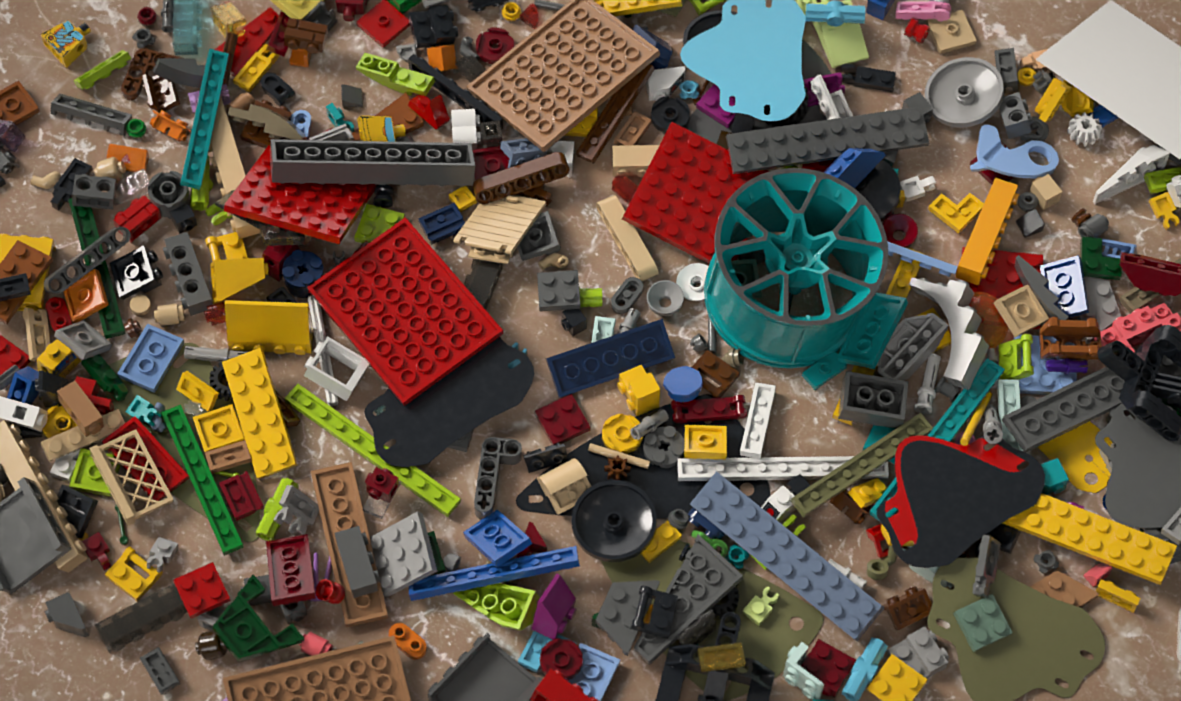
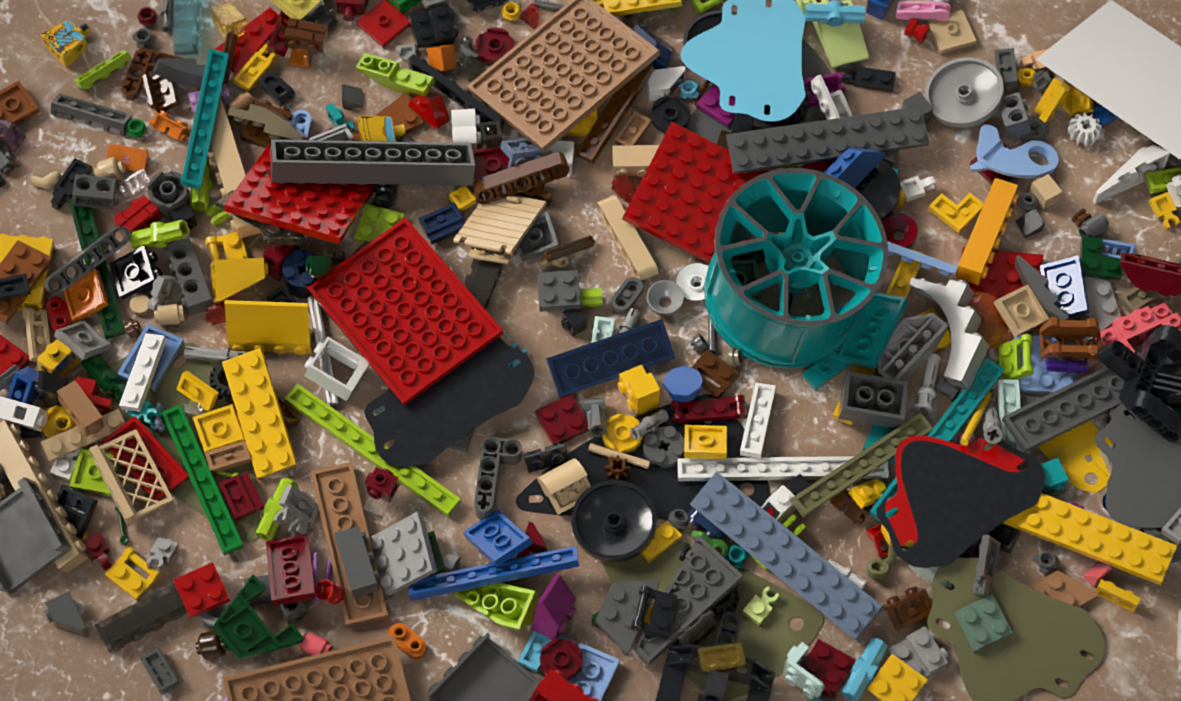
(142, 372): none -> white plate
(159, 234): none -> lime piece
(161, 289): none -> light grey plate
(319, 266): none -> dark green piece
(569, 248): none -> reddish brown axle
(595, 413): none -> dark grey piece

